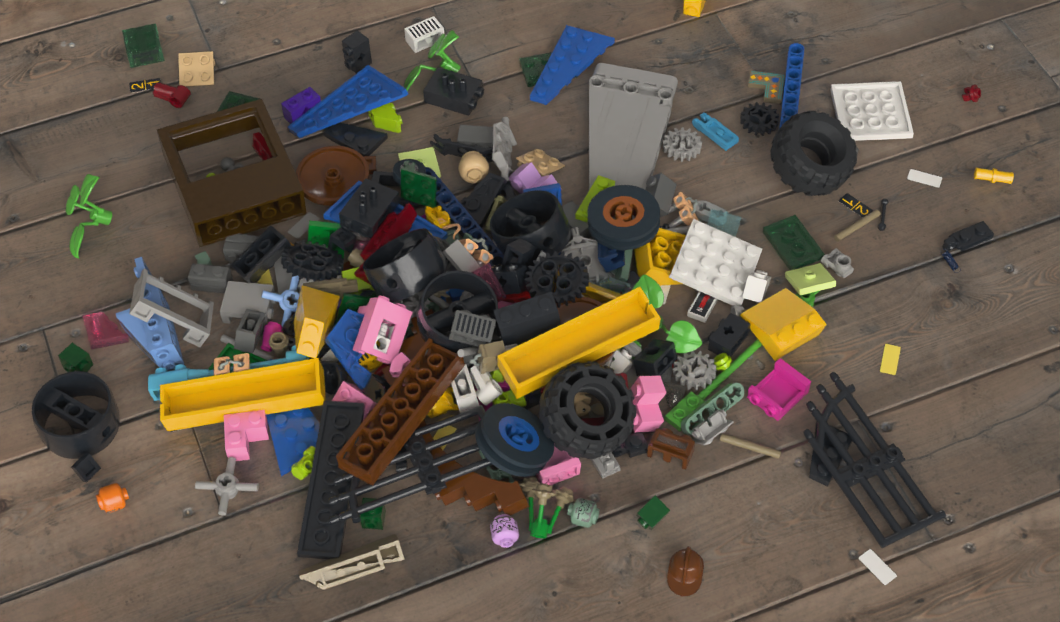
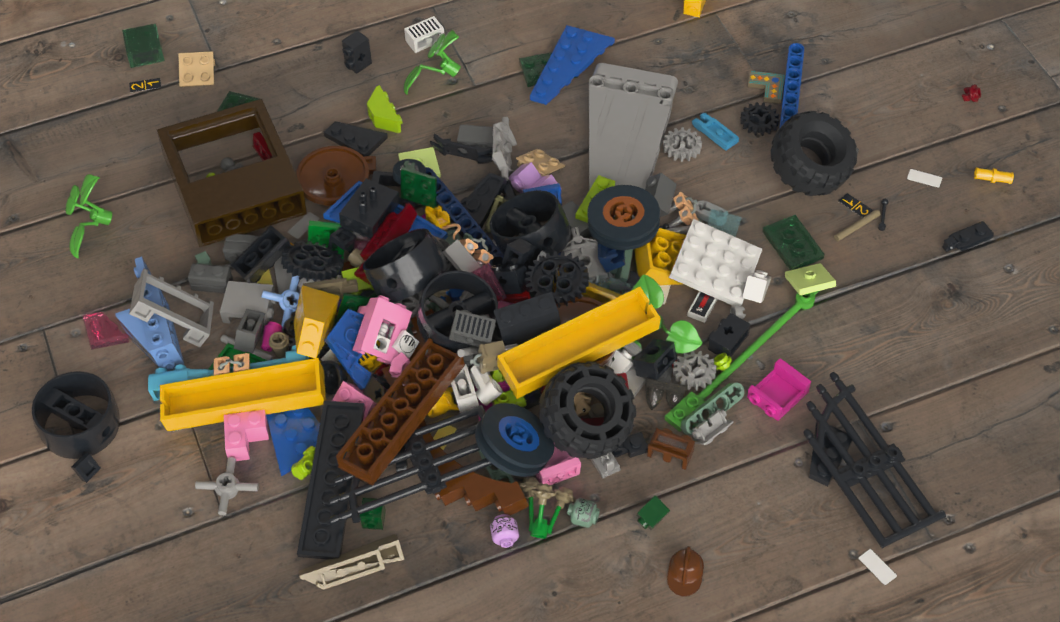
(75, 359): dark green brick -> none
(112, 498): orange head -> none
(174, 95): dark red piece -> none
(299, 104): dark purple brick -> none
(356, 96): blue wing -> none
(405, 343): none -> white tile
(453, 91): black piece -> none
(473, 167): tan piece -> none
(647, 394): bright pink brick -> none
(750, 446): dark tan bar -> none
(783, 323): yellow slope -> none
(838, 262): light grey plate -> none
(872, 110): white plate -> none
(890, 359): light yellow sticker -> none
(950, 260): dark blue piece -> none

